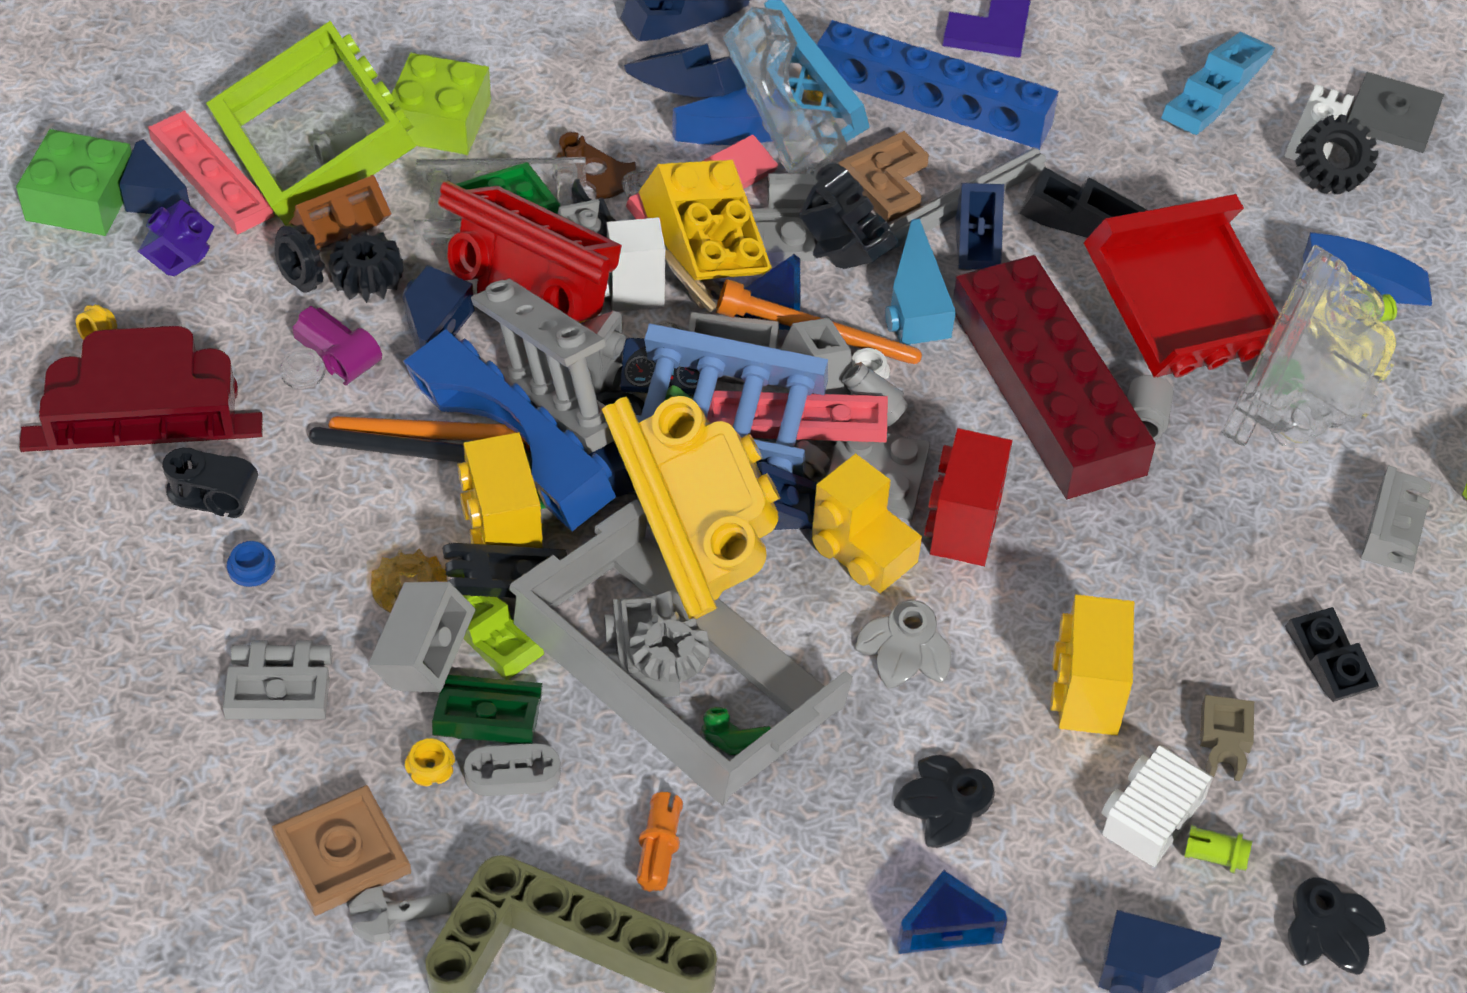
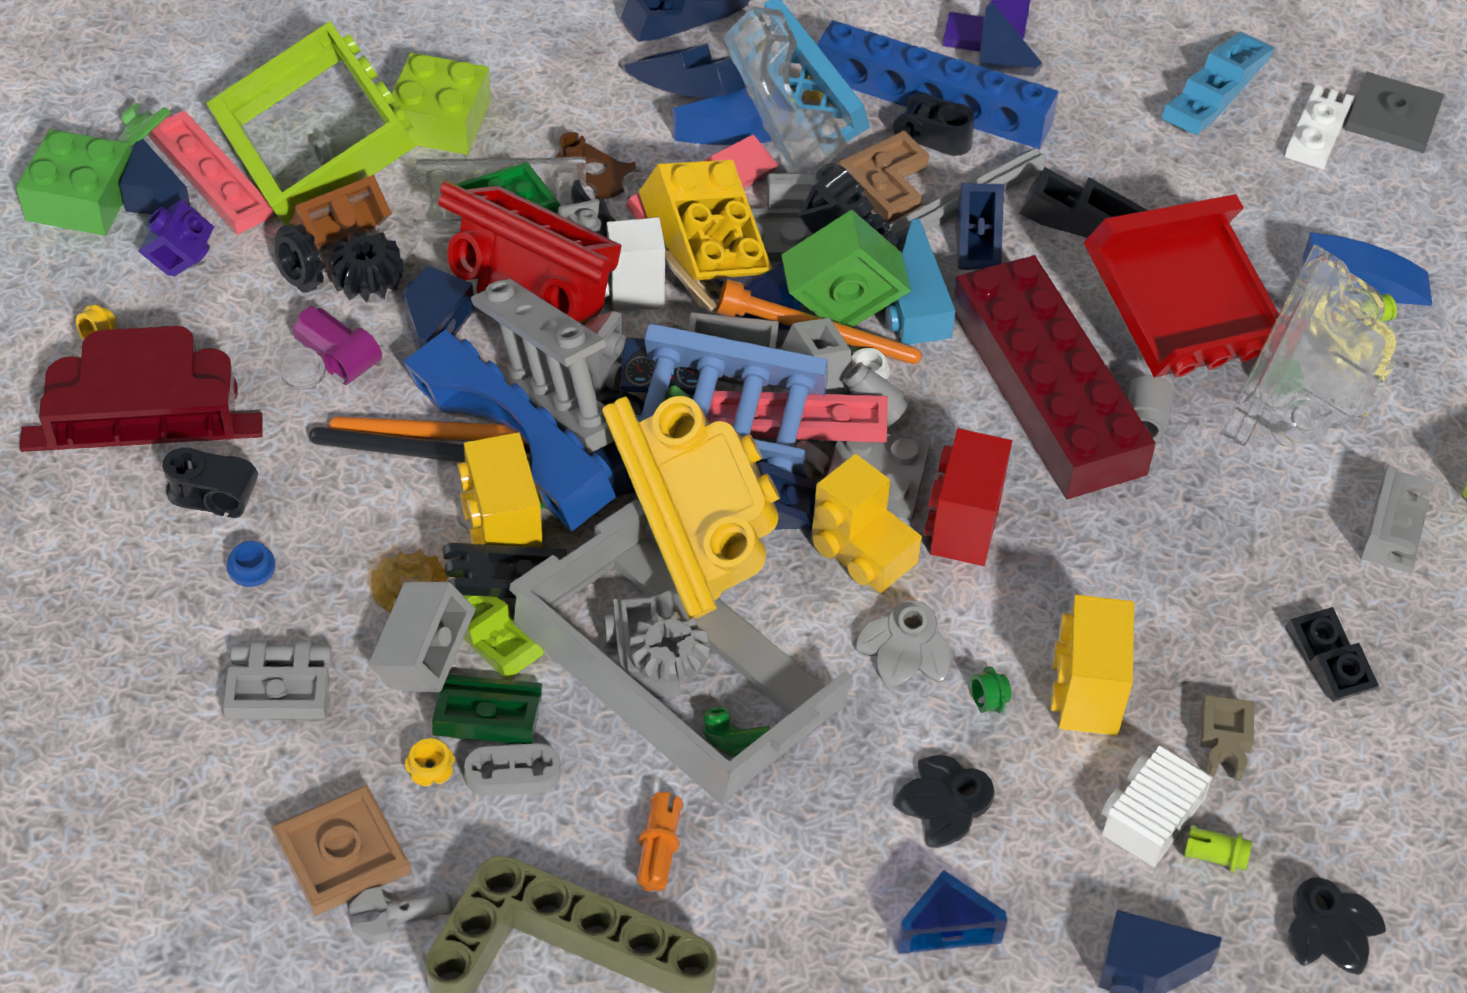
(140, 125): none -> bright green piece
(846, 271): none -> bright green container
(938, 123): none -> black piece
(994, 688): none -> green plate
(1003, 47): none -> dark blue slope
(1348, 137): black tyre -> none

